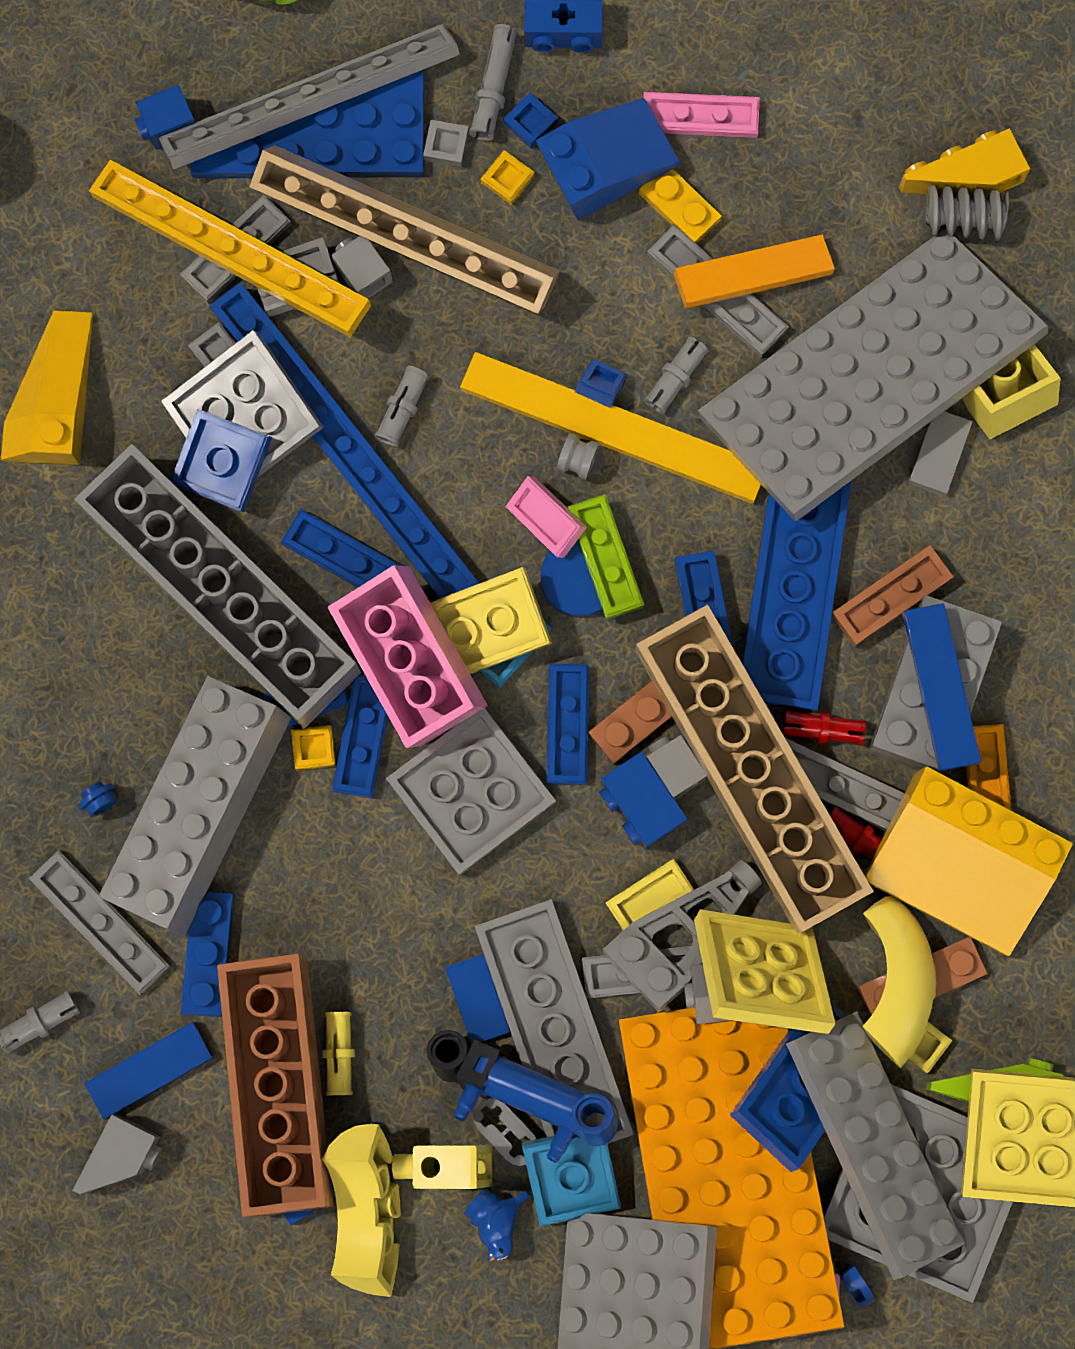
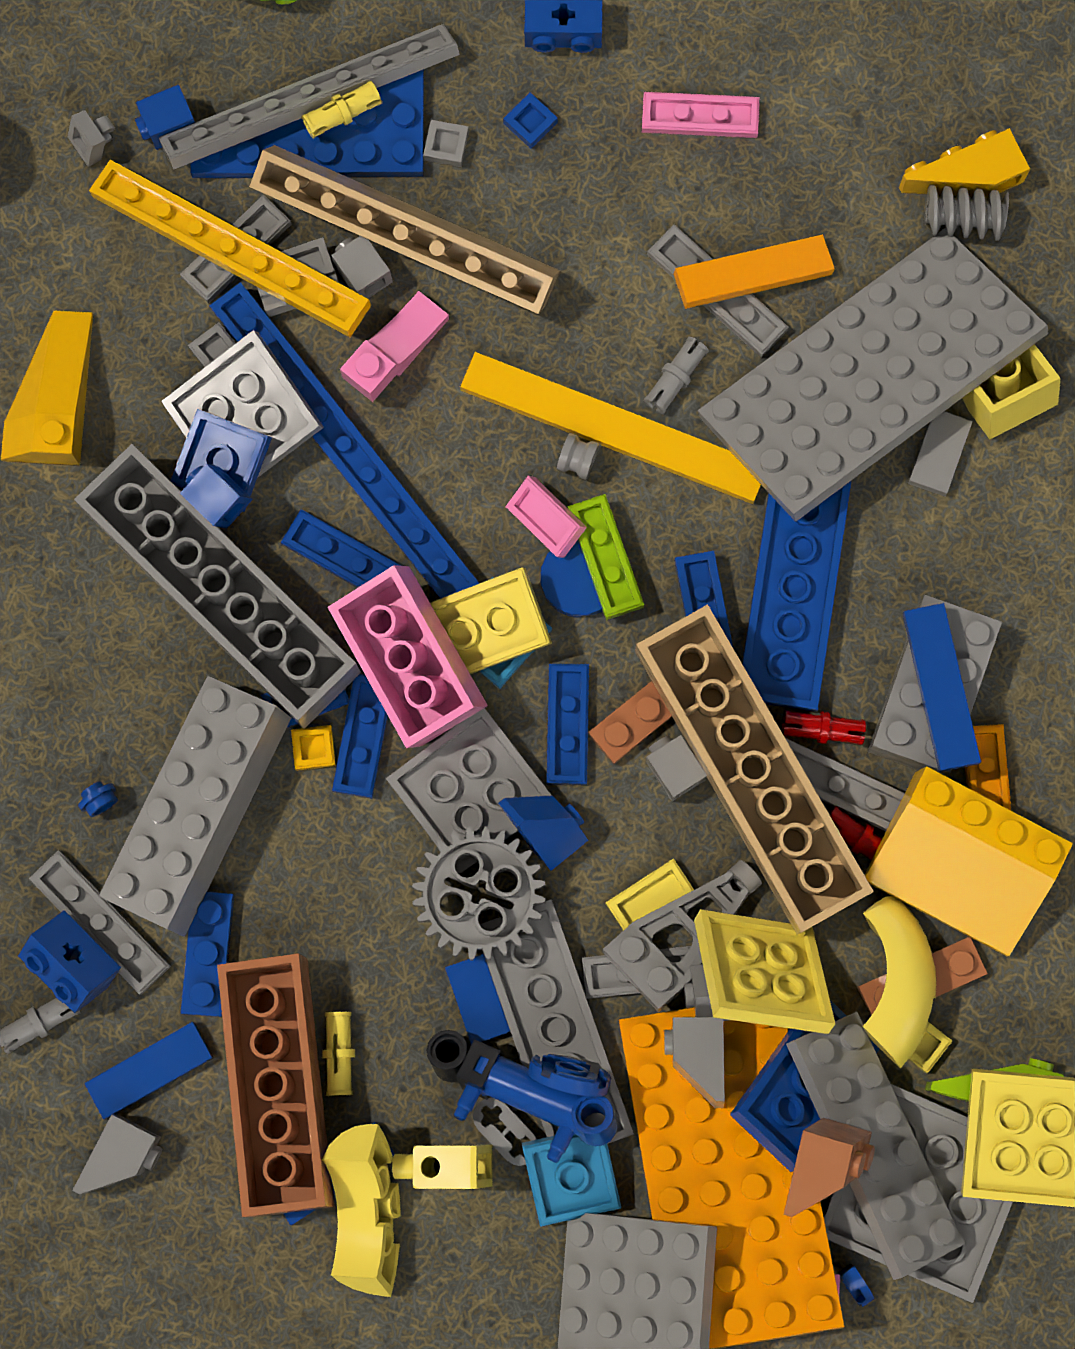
(69, 961): none -> blue brick
(90, 136): none -> light grey tile
(215, 495): none -> brick
(341, 109): none -> light yellow pin
(394, 346): none -> bright pink slope
(402, 406): light grey pin -> none
(464, 928): none -> light grey gear
(490, 95): light grey pin -> none
(495, 1221): blue animal -> none
(507, 177): yellow tile -> none
(546, 826): none -> blue slope
(569, 1075): none -> blue tile
(601, 383): blue tile -> none
(607, 155): blue slope -> none
(642, 801): blue brick -> none
(680, 205): yellow plate -> none
(699, 1054): none -> light grey slope
(826, 1162): none -> nougat slope
(892, 595): nougat plate -> none

